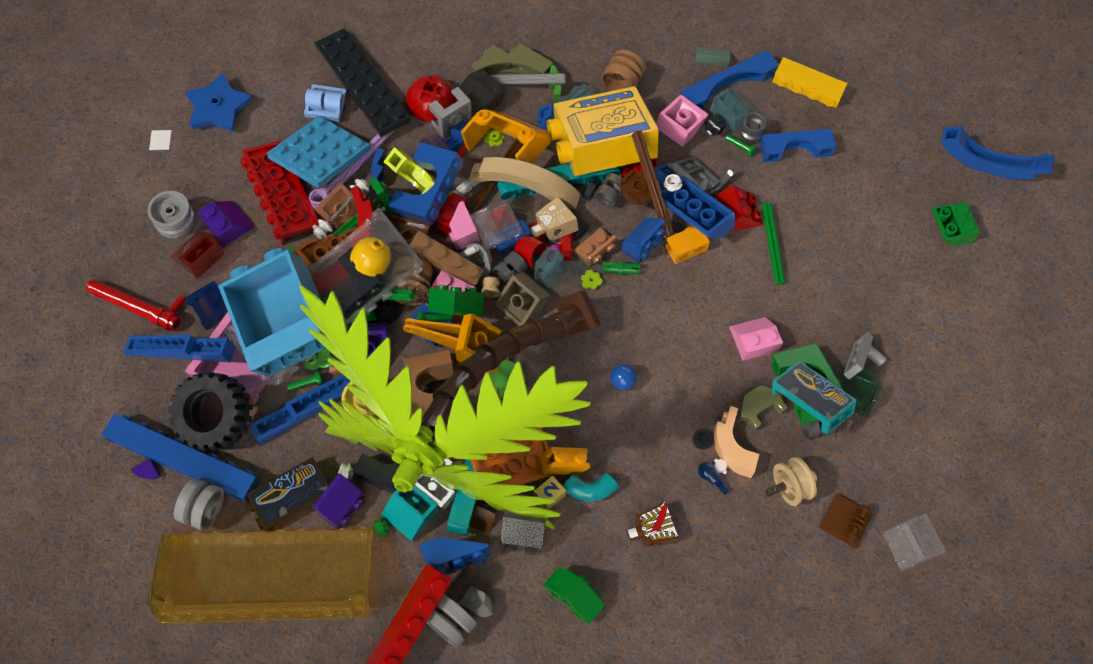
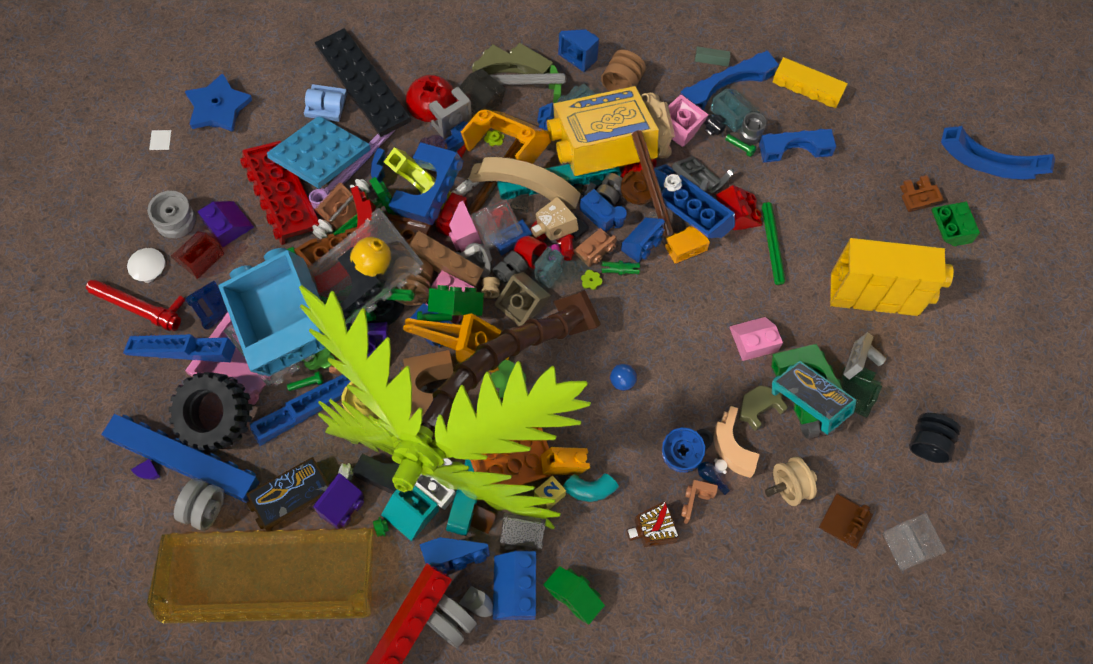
(146, 264): none -> white dish
(515, 586): none -> blue slope
(579, 48): none -> blue slope
(602, 212): none -> blue hinge
(662, 119): none -> tan plate
(690, 441): none -> blue wheel
(703, 490): none -> nougat bracket
(889, 277): none -> yellow brick
(921, 198): none -> dark orange plate
(935, 437): none -> black wheel

